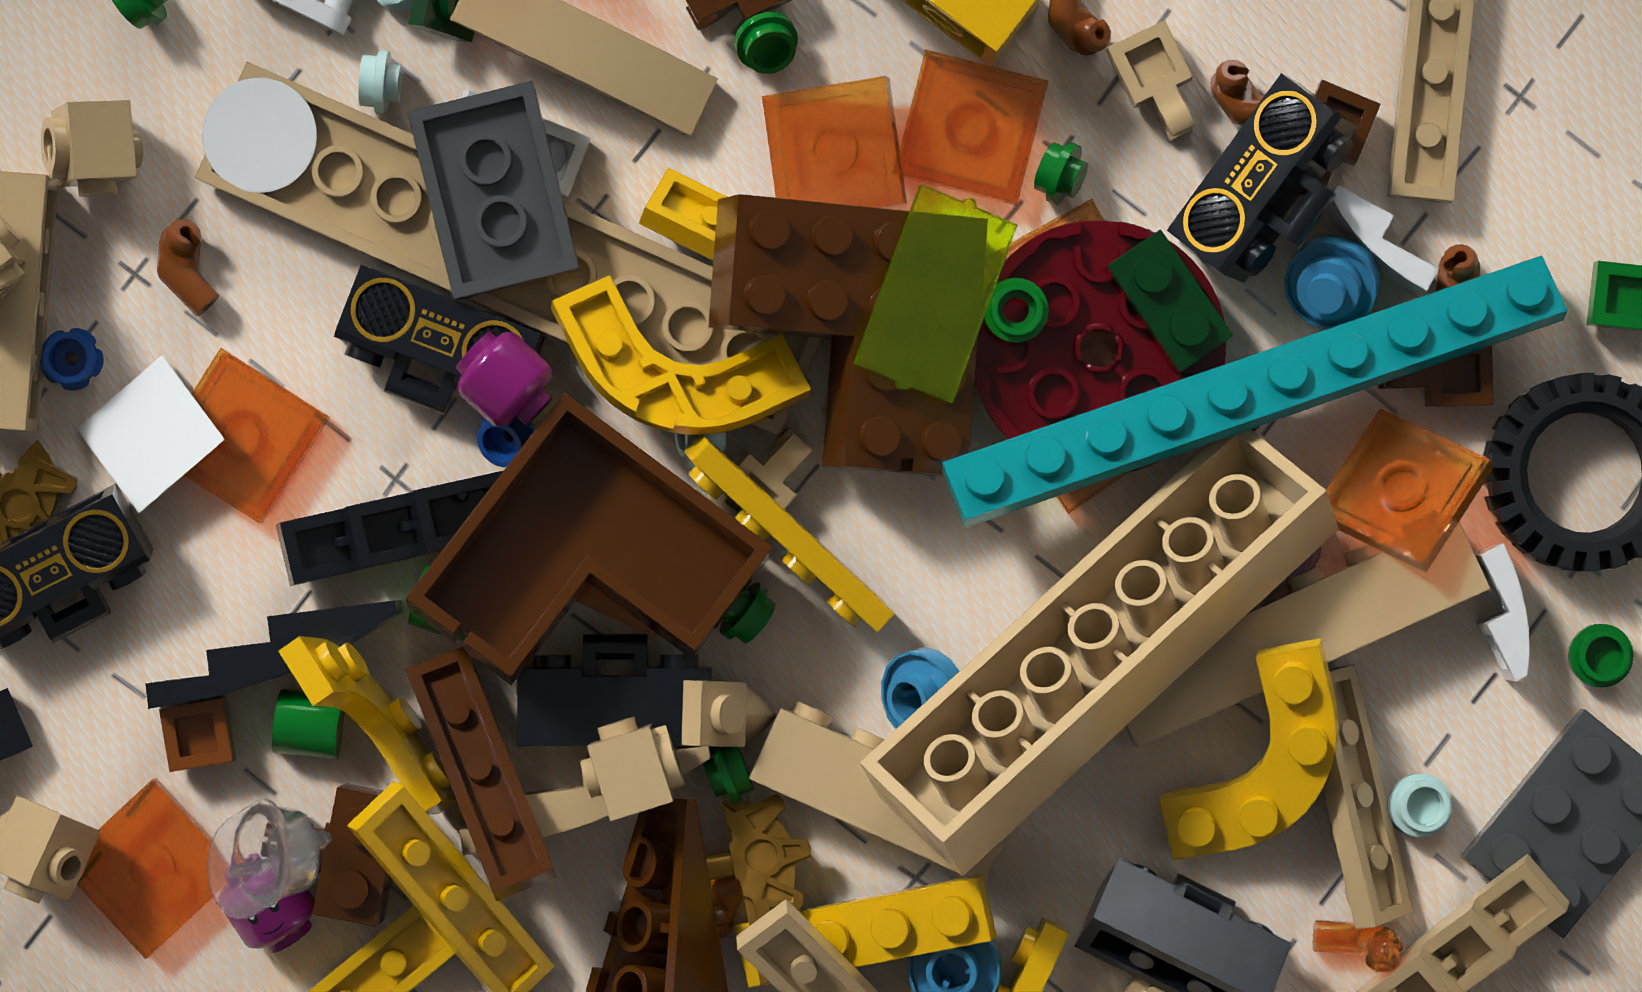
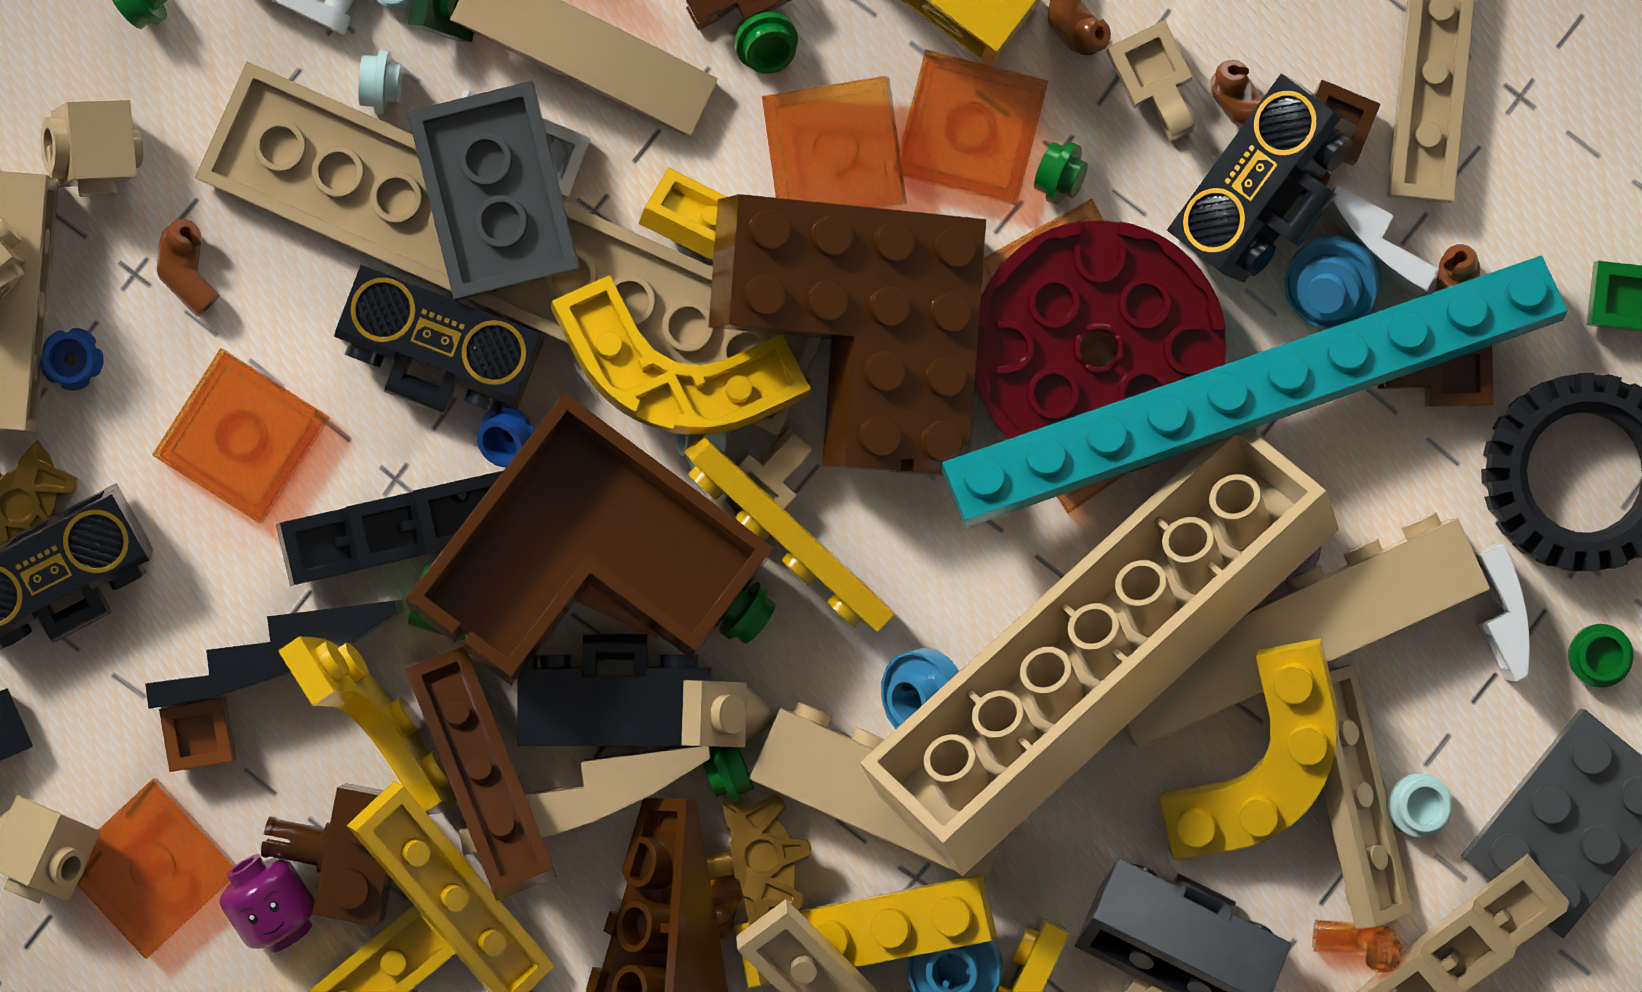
(150, 434): white sticker -> none
(259, 135): white sticker -> none
(263, 858): clear piece -> none
(306, 728): green brick -> none
(504, 379): magenta head -> none
(632, 768): tan brick -> none
(935, 294): clear neon green piece -> none
(1036, 305): green plate -> none
(1169, 301): dark green plate -> none
(1405, 489): clear orange tile -> none

